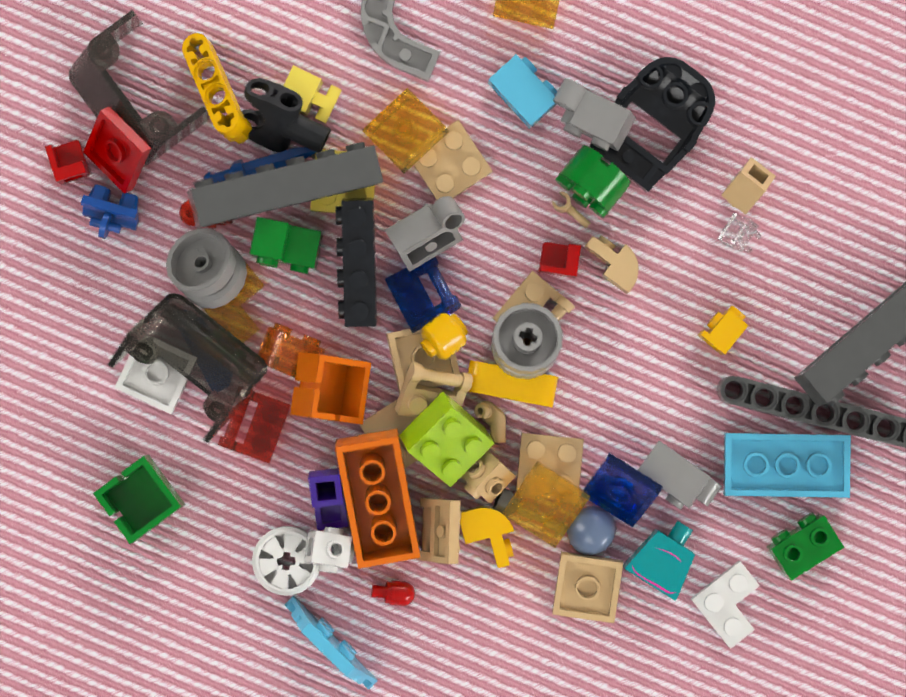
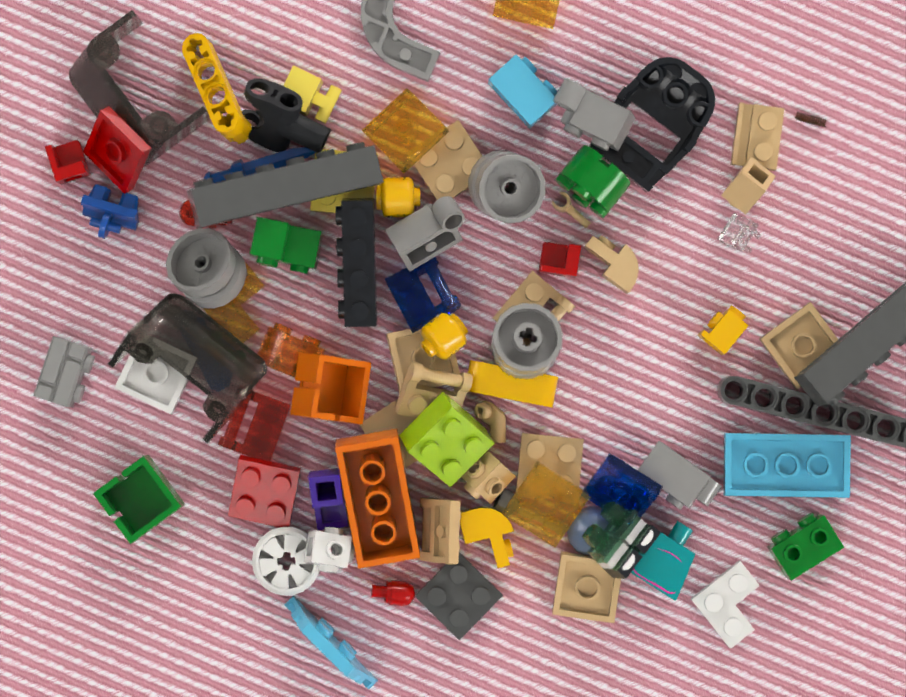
(64, 372): none -> light grey brick
(264, 491): none -> plate
(397, 197): none -> yellow head
(459, 596): none -> dark grey plate
(508, 203): none -> light grey wheel
(621, 542): none -> clear green hips
(757, 135): none -> tan plate
(798, 341): none -> tan plate
(815, 122): none -> reddish brown leg

